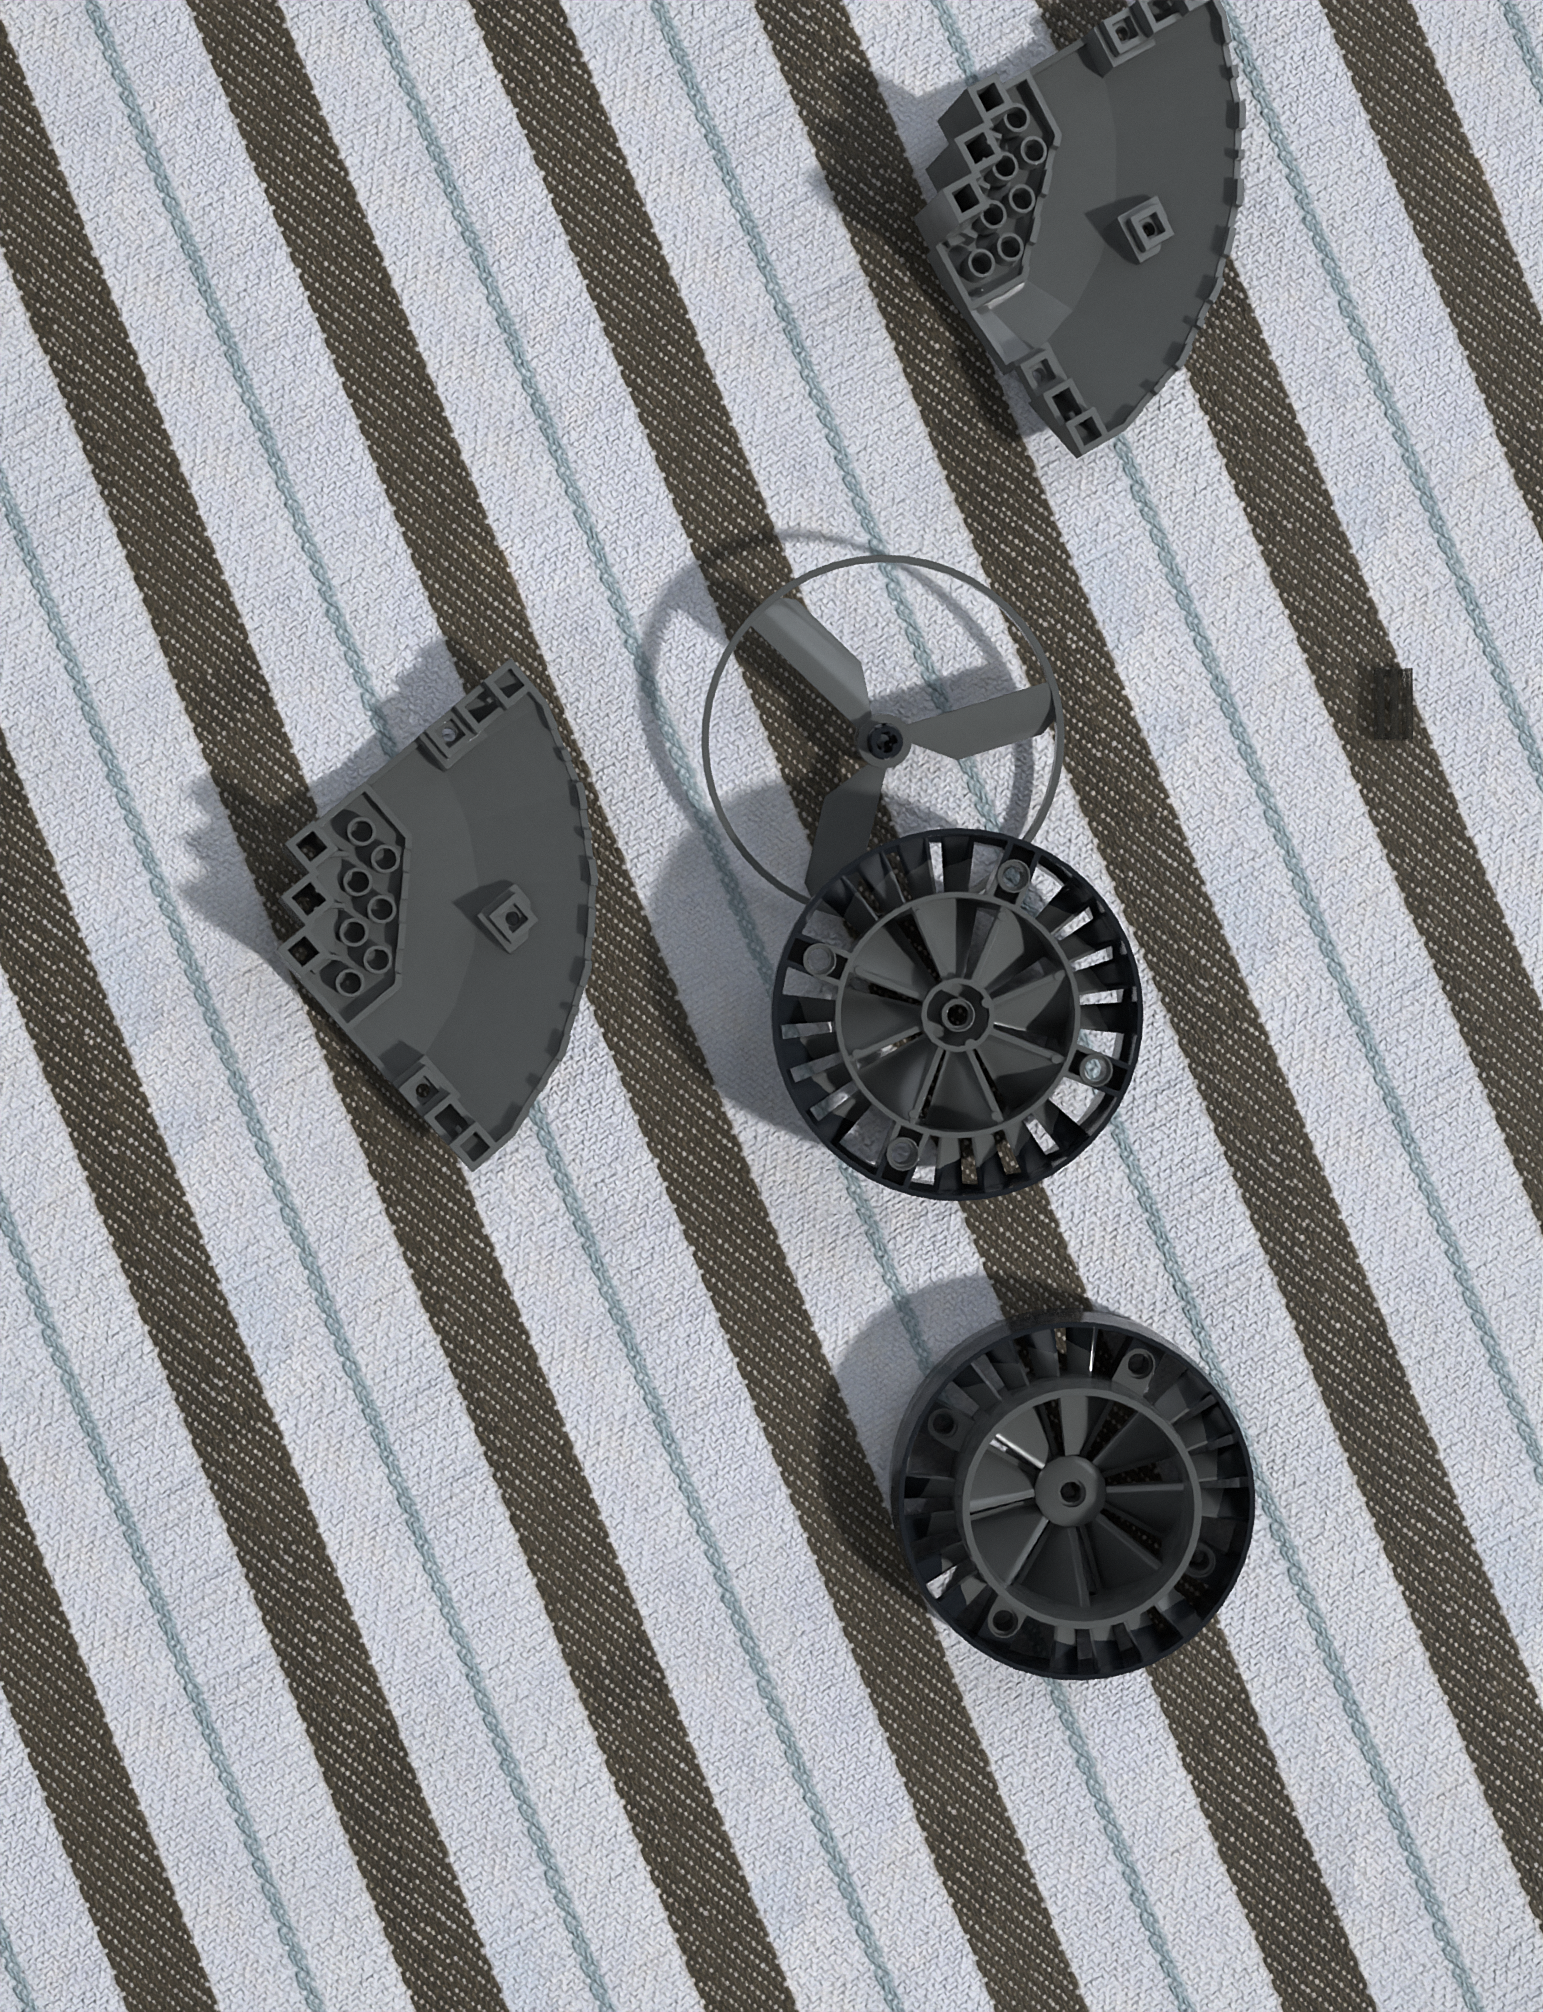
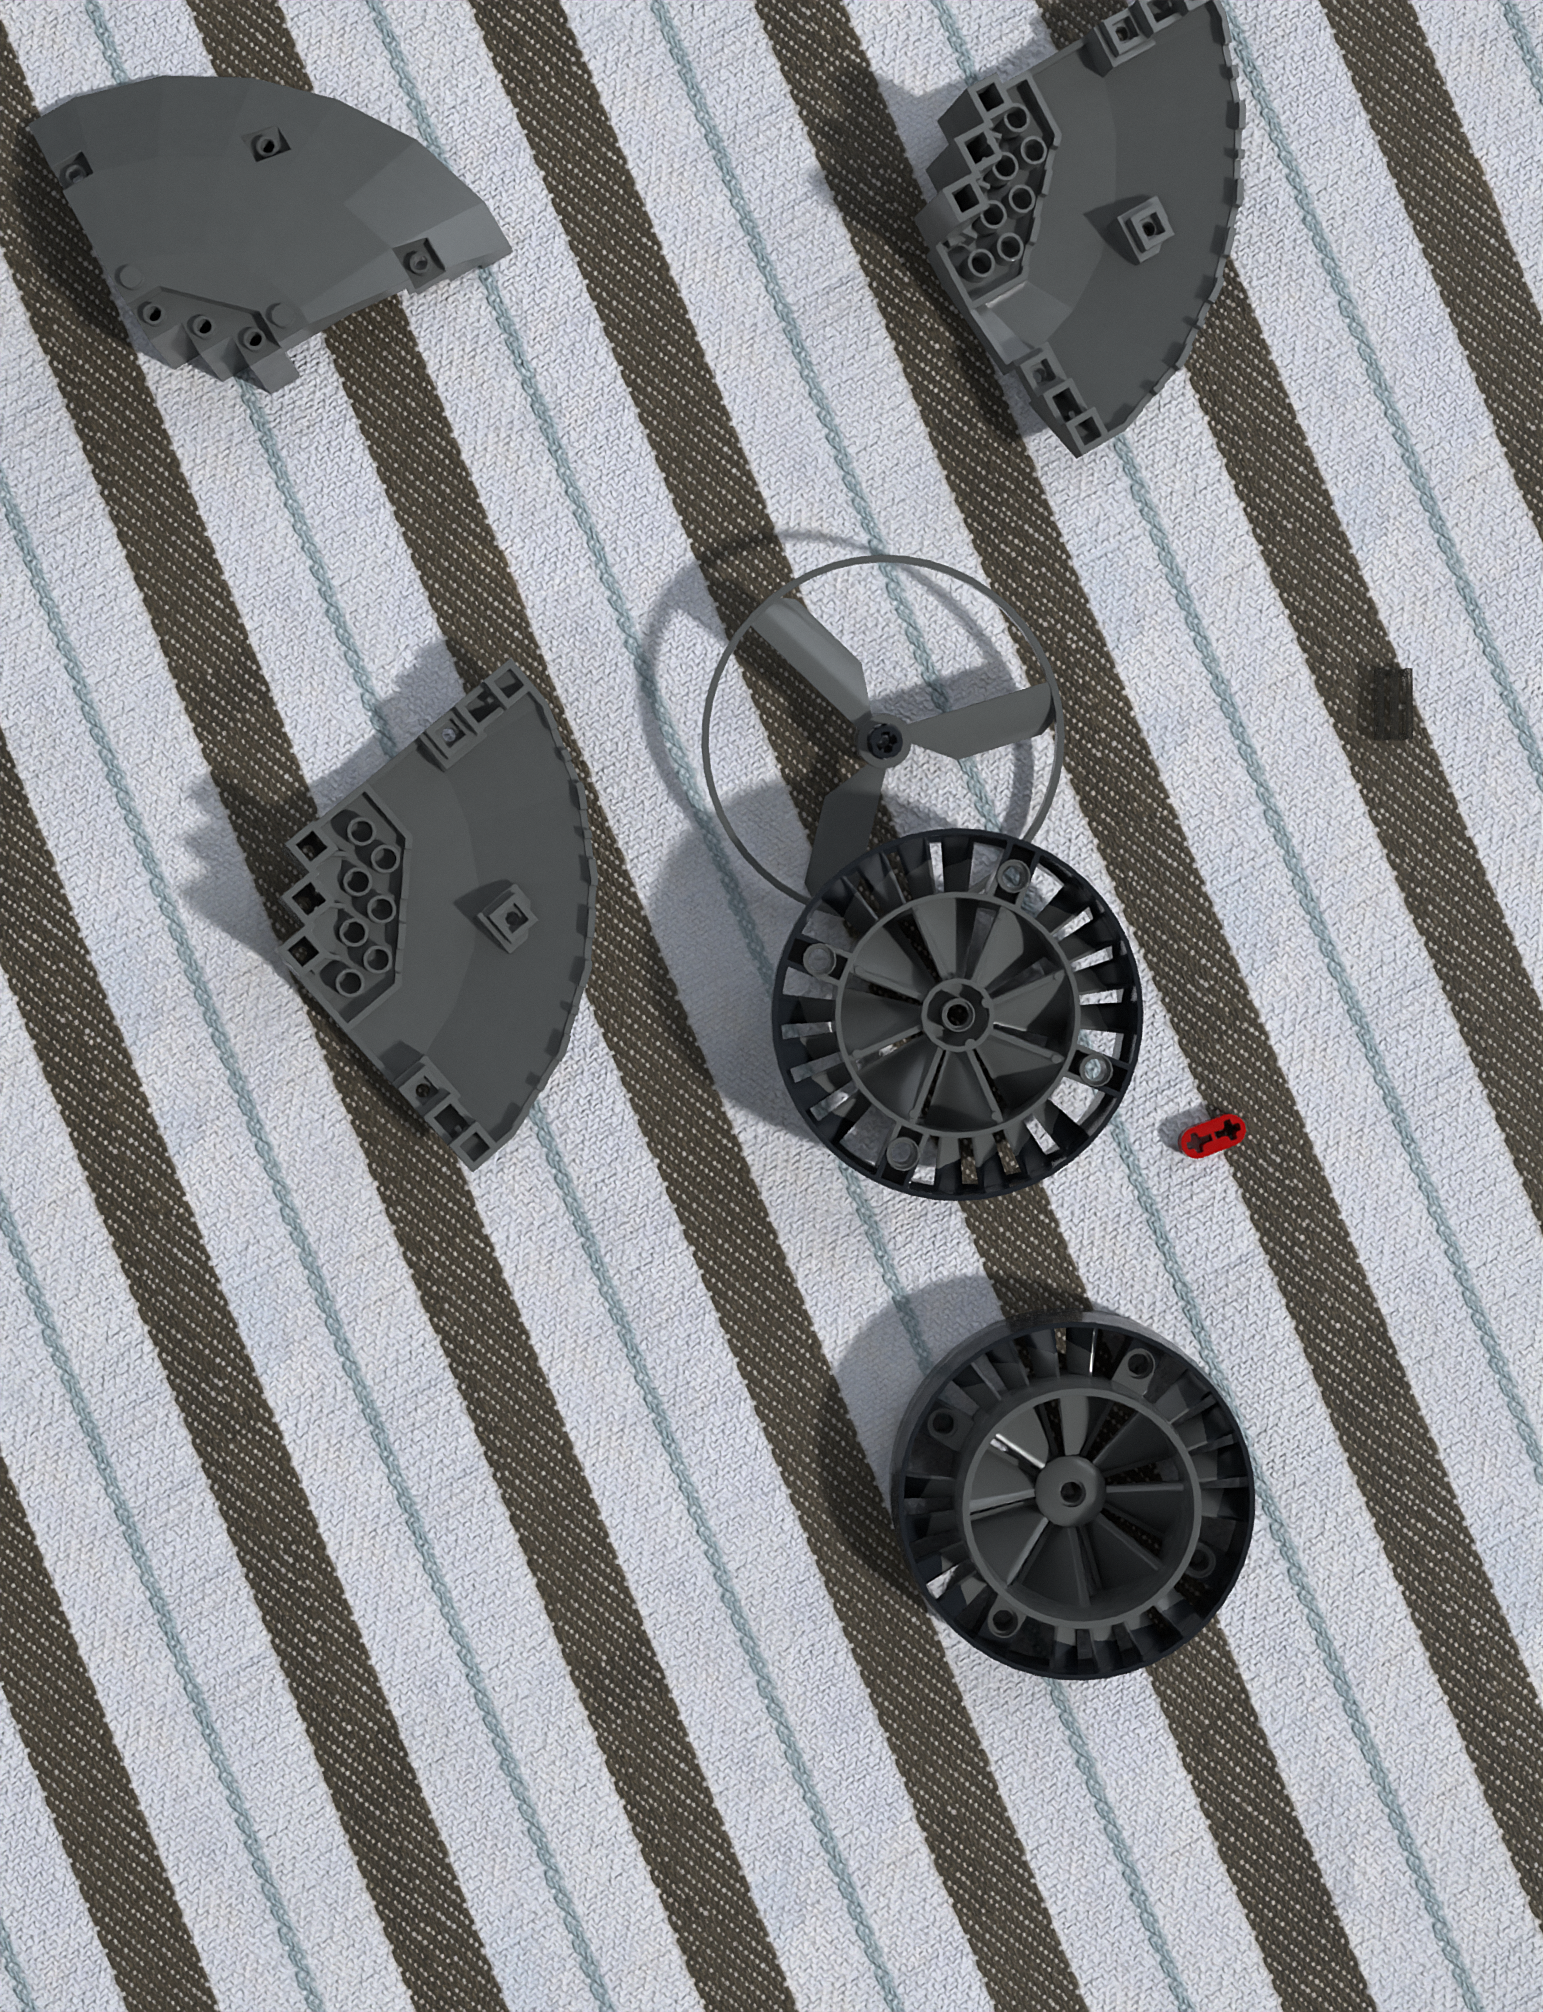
(249, 246): none -> dark grey panel
(1214, 1143): none -> red beam

